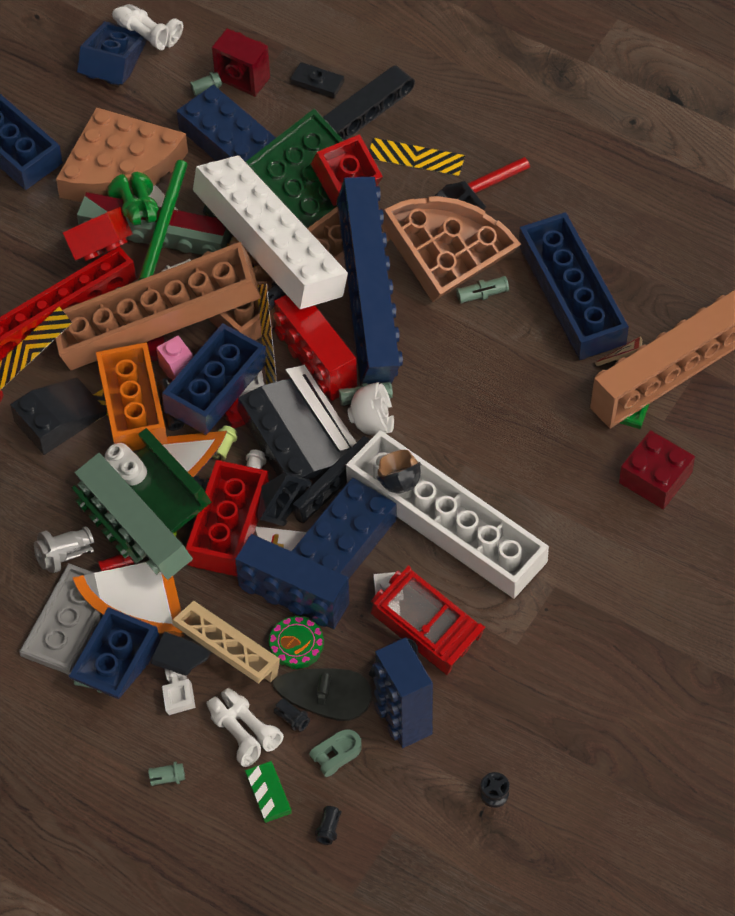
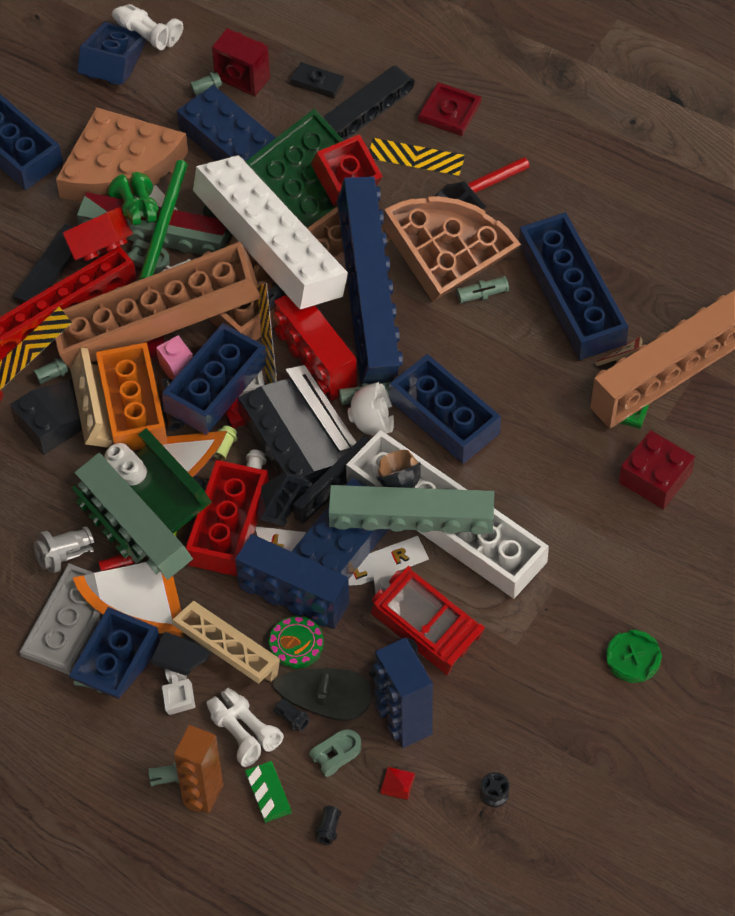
(47, 269): none -> black tile
(51, 371): none -> sand green pin
(91, 401): none -> tan fence
(141, 247): none -> sand green plate
(198, 769): none -> dark orange brick
(389, 560): none -> white sticker
(397, 783): none -> red slope
(411, 509): none -> sand green brick
(445, 408): none -> dark blue brick
(449, 109): none -> dark red tile
(633, 656): none -> green tile

